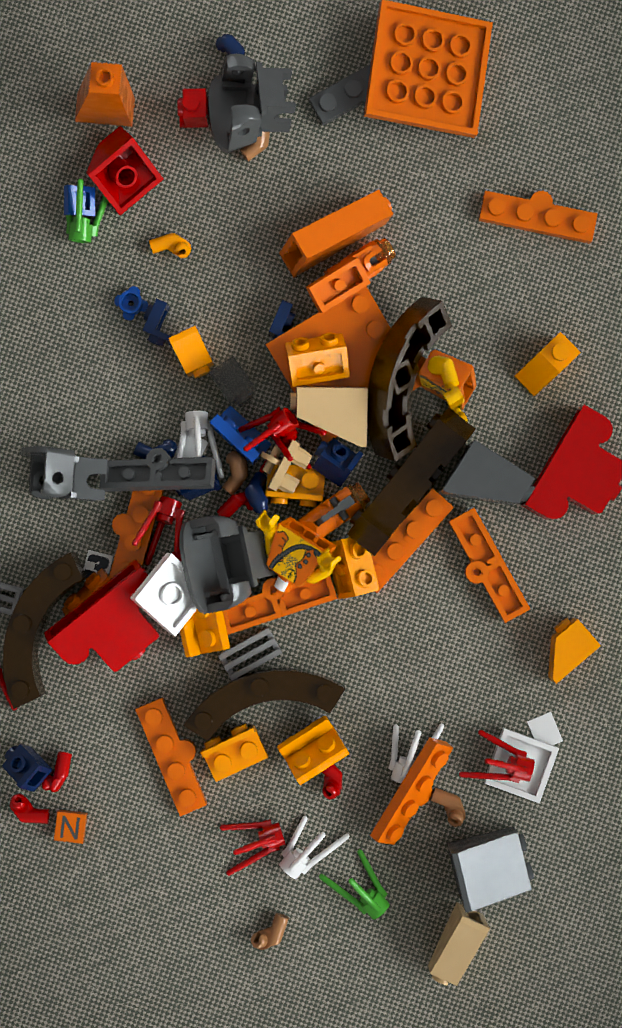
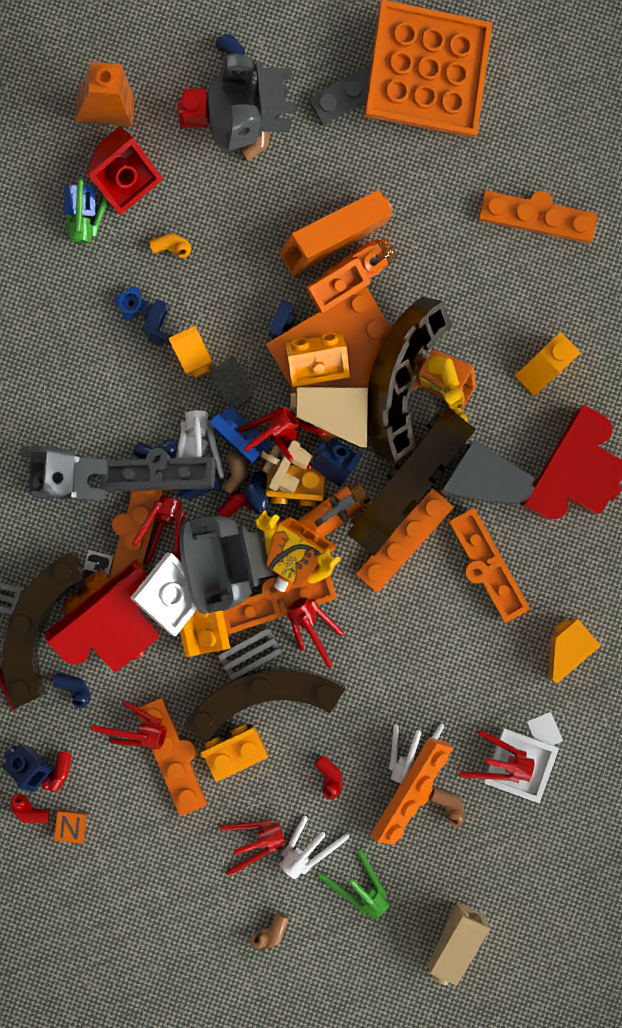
(76, 687): none -> dark blue arm
(149, 735): none -> red plant
(303, 613): none -> red plant
(313, 750): light orange bracket -> none
(355, 571): light orange bracket -> none
(490, 867): slope -> none

